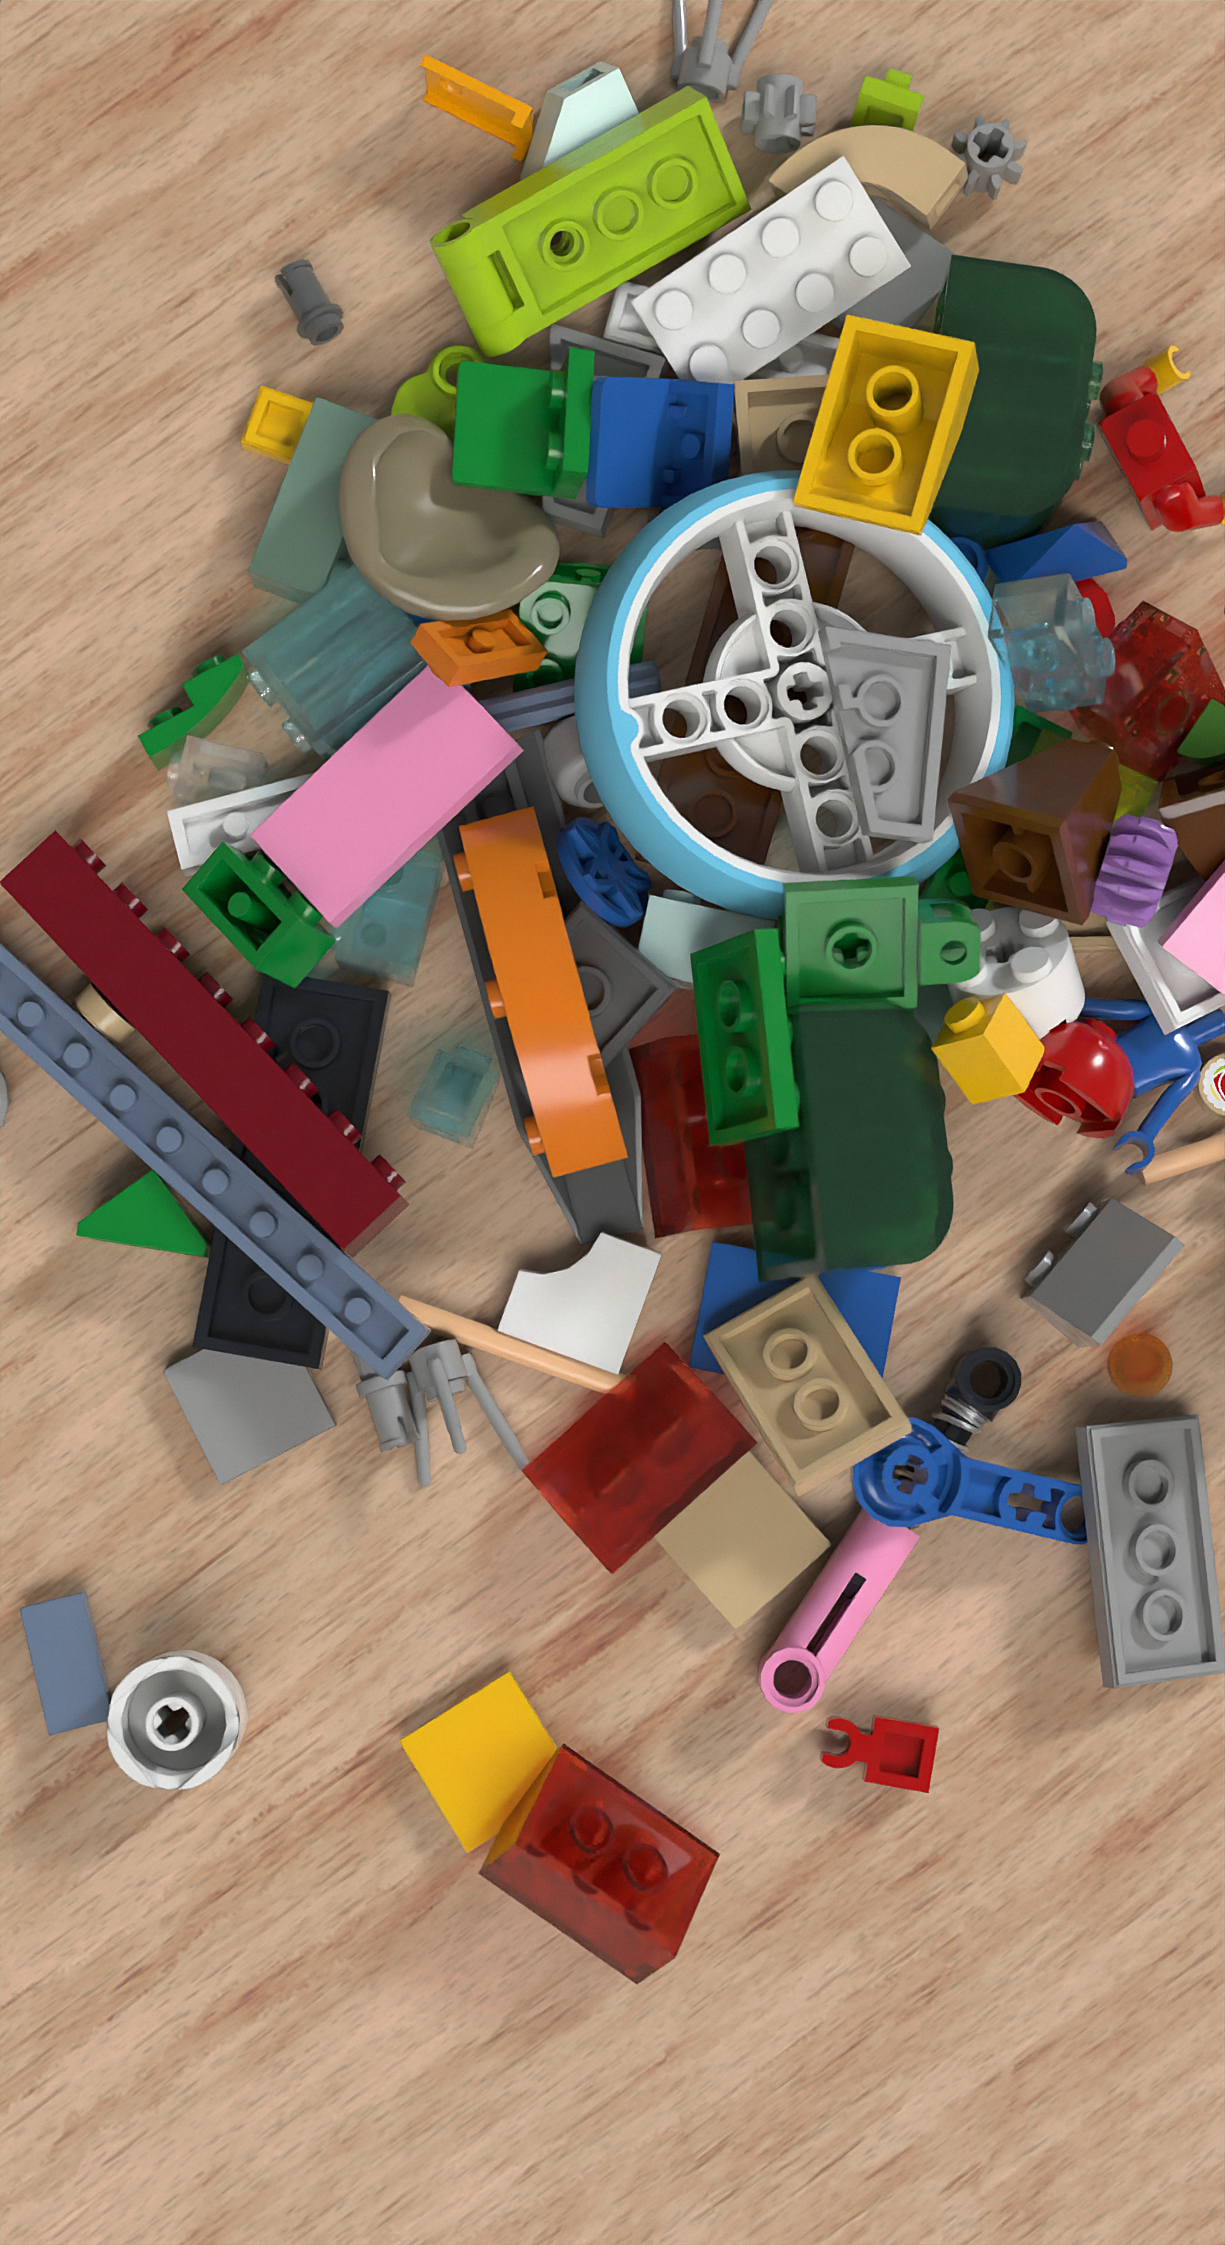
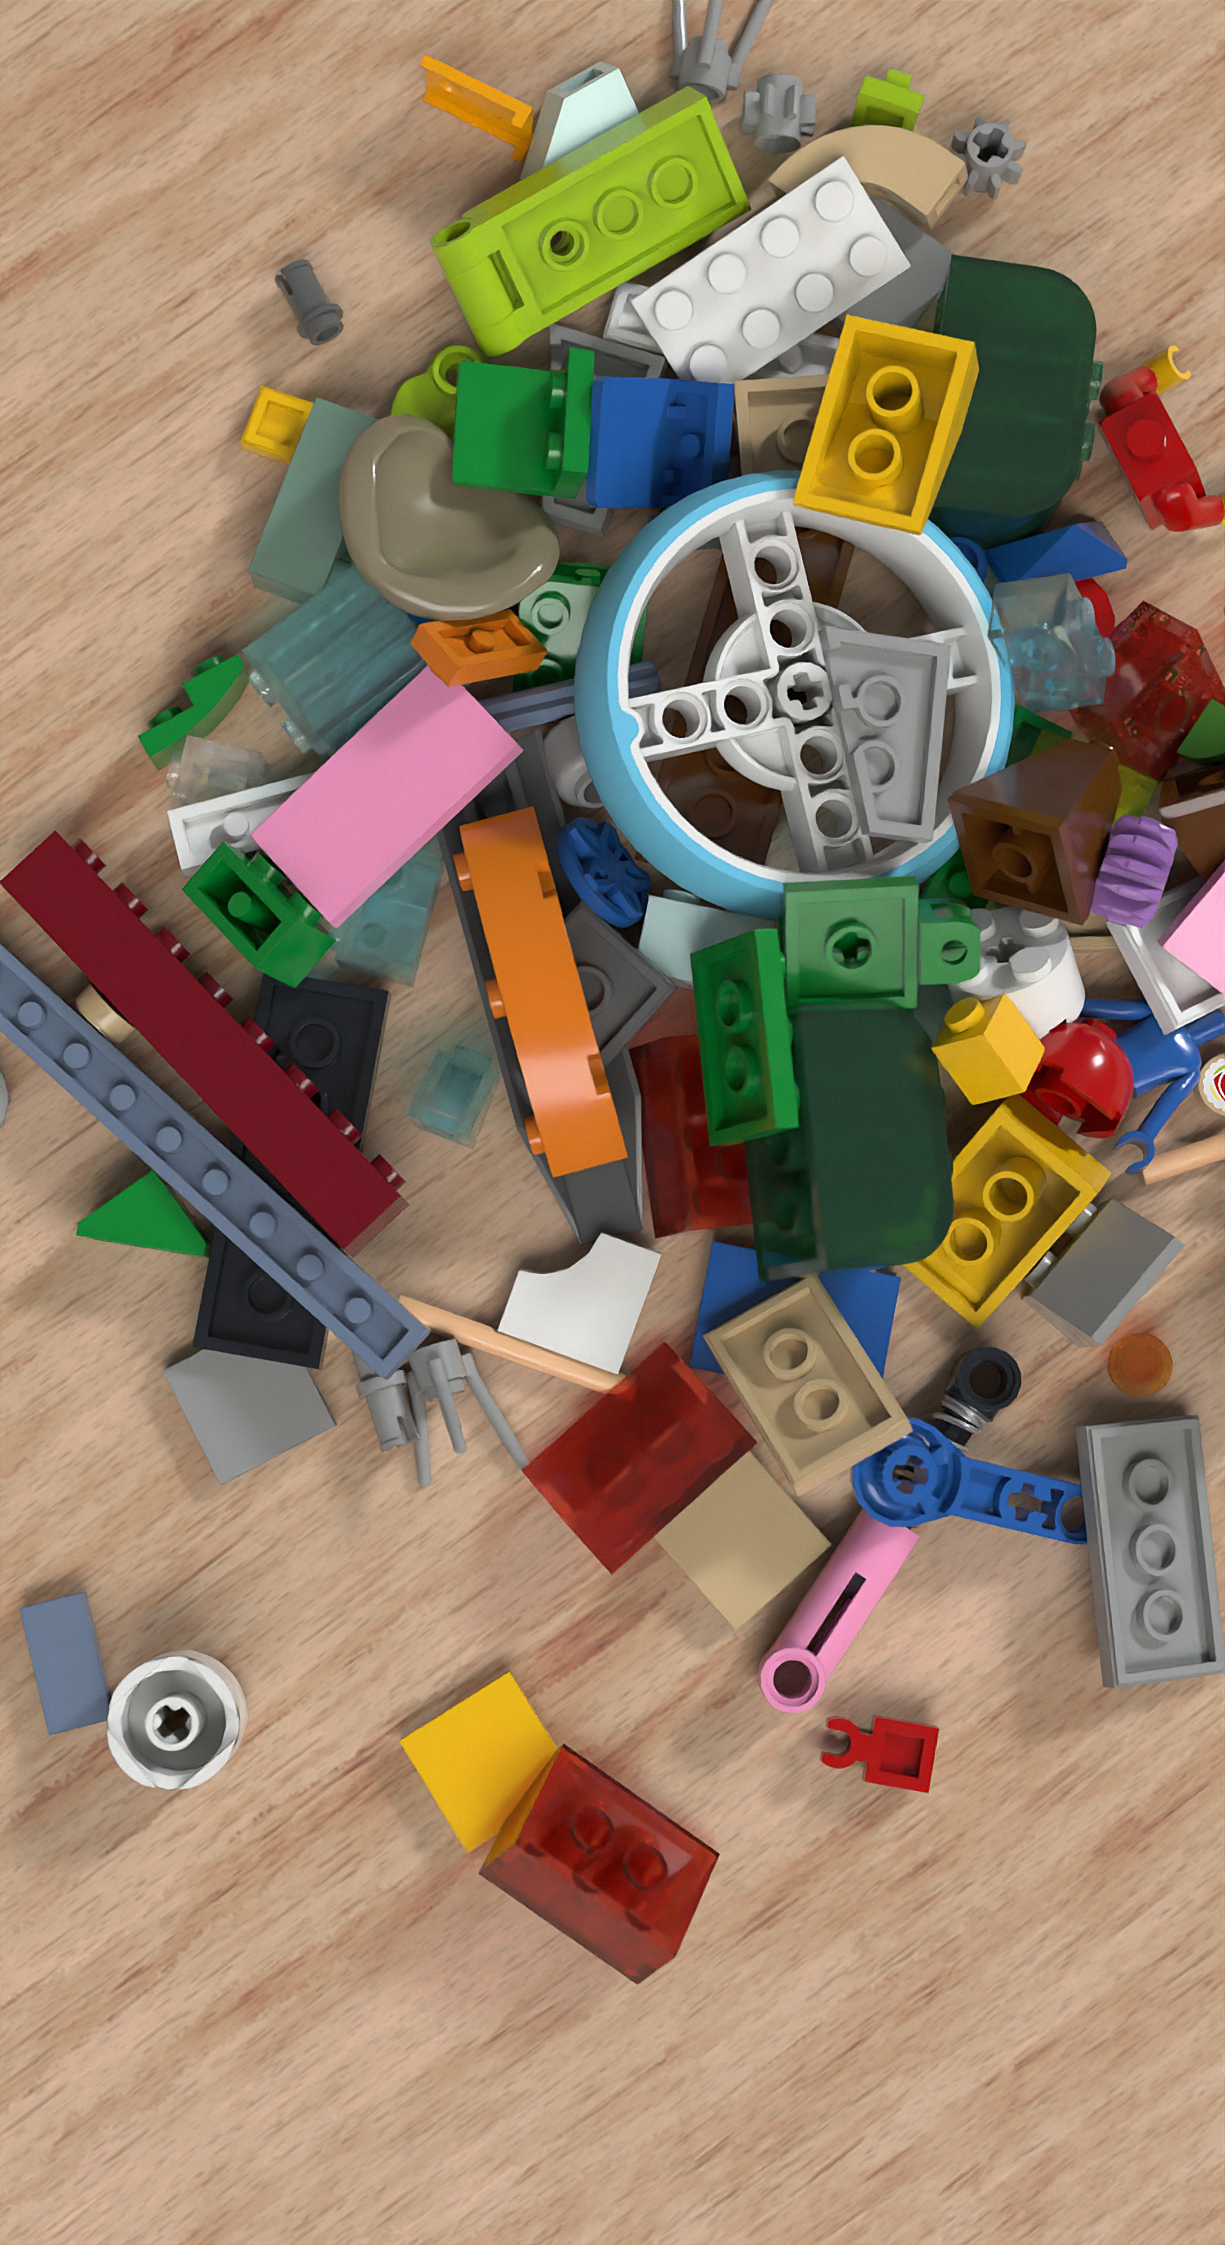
(1012, 1200): none -> yellow slope

